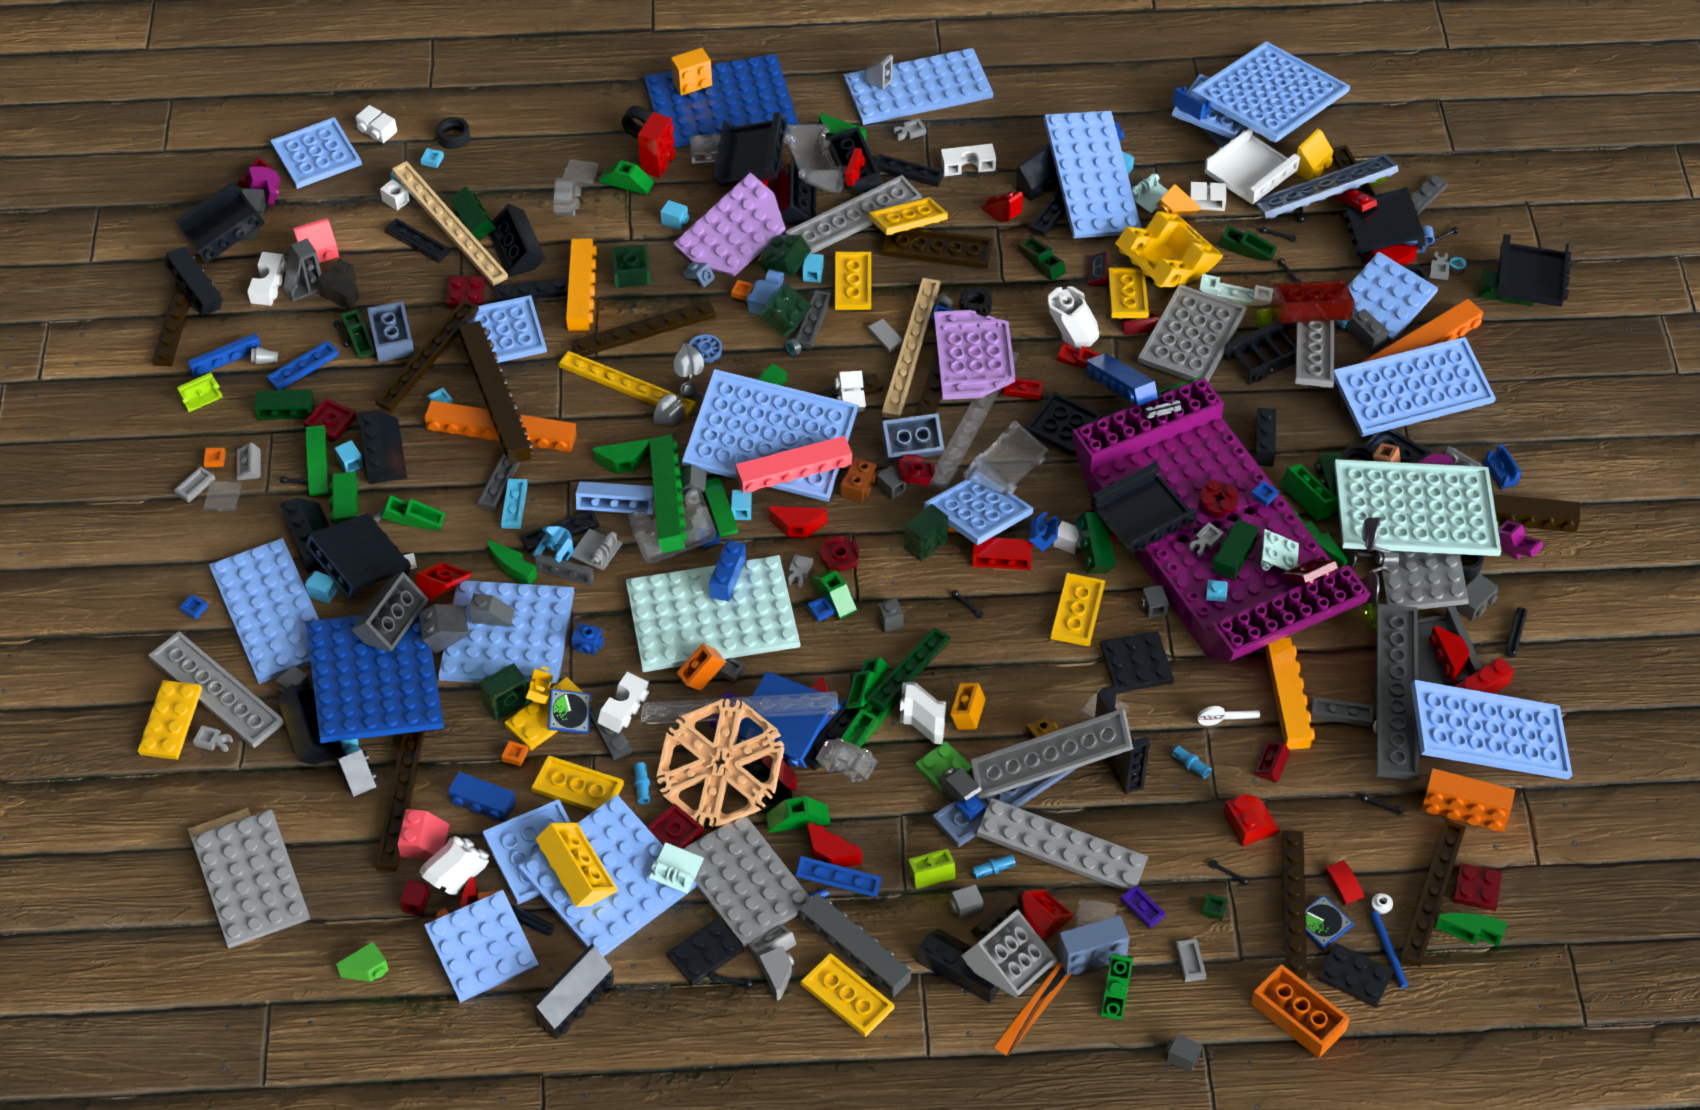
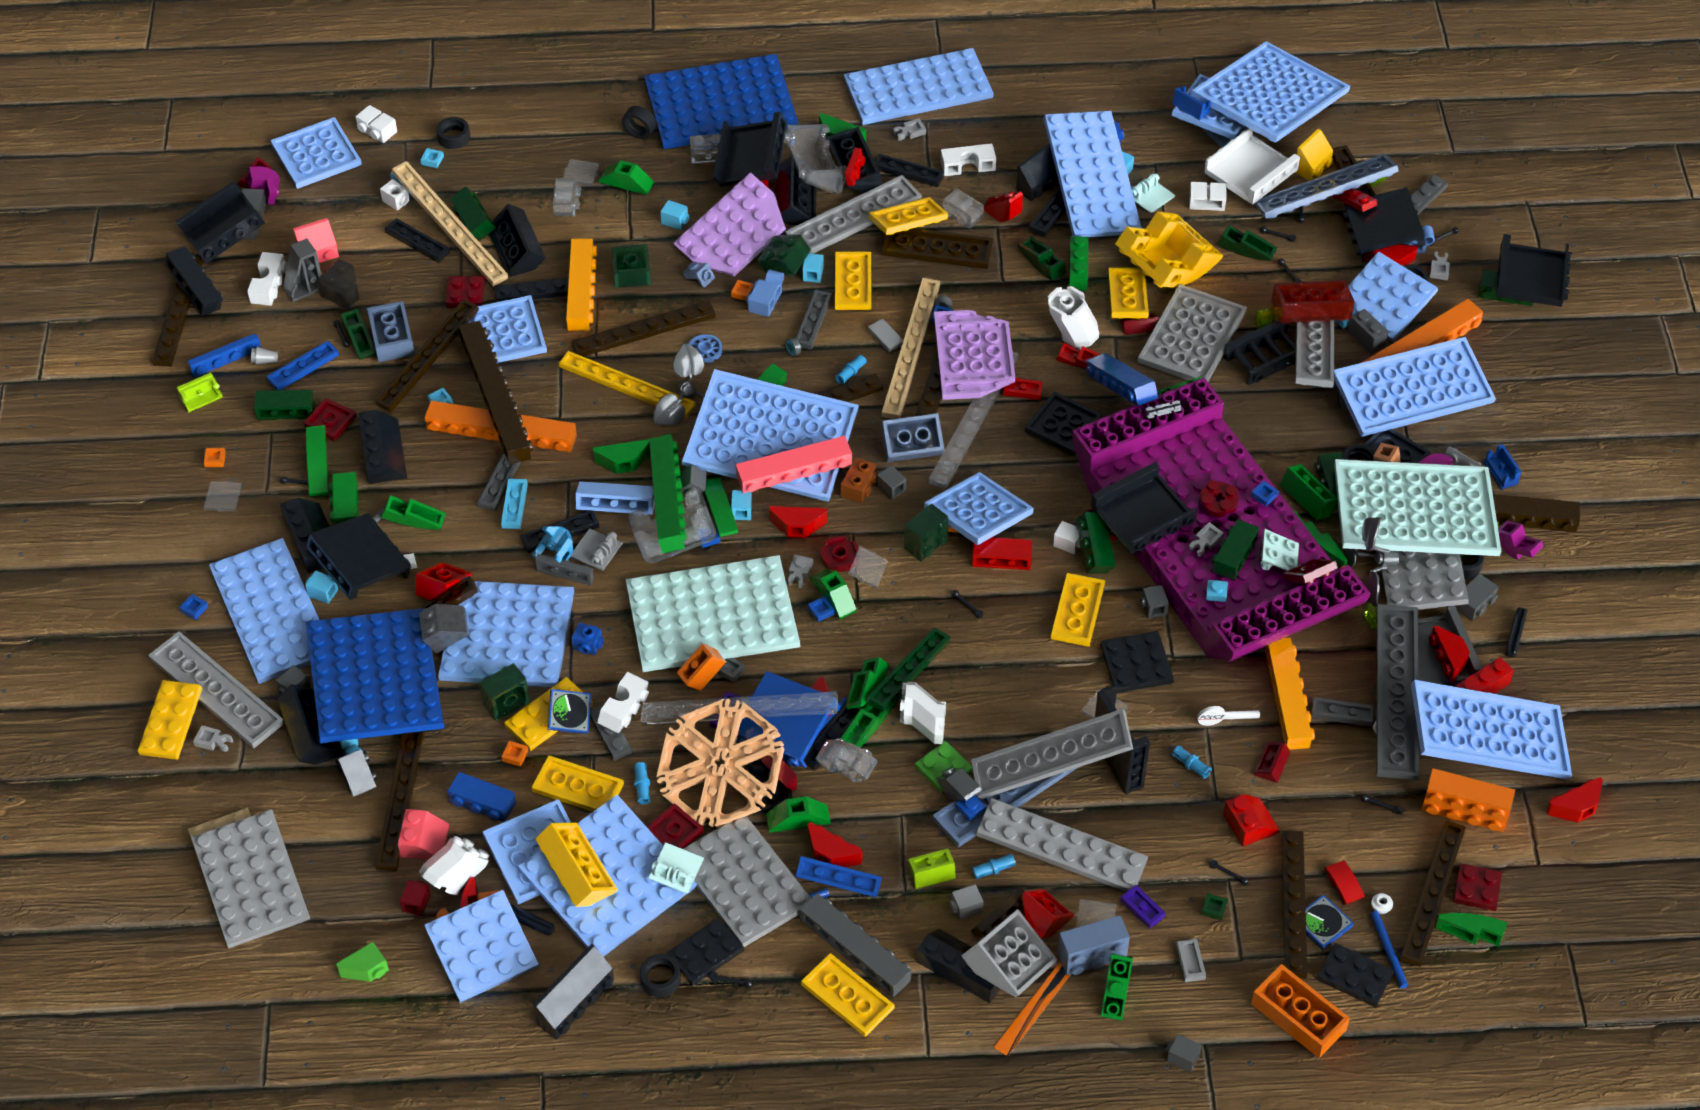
(194, 484): light grey tile -> none
(248, 462): light grey slope -> none
(349, 457): medium azure brick -> none
(390, 613): dark grey slope -> none
(456, 594): none -> dark brown plate
(490, 611): dark grey slope -> none
(512, 563): green slope -> none
(539, 689): yellow piece -> none
(656, 144): red brick -> none
(659, 960): none -> black tyre
(691, 71): light orange brick -> none
(727, 570): blue brick -> none
(772, 940): light grey slope -> none
(777, 970): light grey slope -> none
(785, 309): clear green brick -> none
(849, 388): white piece -> none
(850, 369): none -> dark azure pin
(868, 567): none -> clear piece
(880, 72): light grey slope -> none
(890, 615): dark grey brick -> none
(915, 470): dark red plate -> none
(963, 208): none -> clear brick
(968, 706): light orange brick -> none
(976, 295): black tyre -> none
(1006, 460): clear windscreen -> none
(1040, 728): pearl gold brick -> none
(1043, 532): blue hinge -> none
(1078, 262): none -> green brick
(1097, 269): slope -> none
(1177, 202): light orange slope -> none
(1240, 295): light aqua slope -> none
(1265, 437): black brick -> none
(1457, 265): tile -> none
(1577, 802): none -> red slope

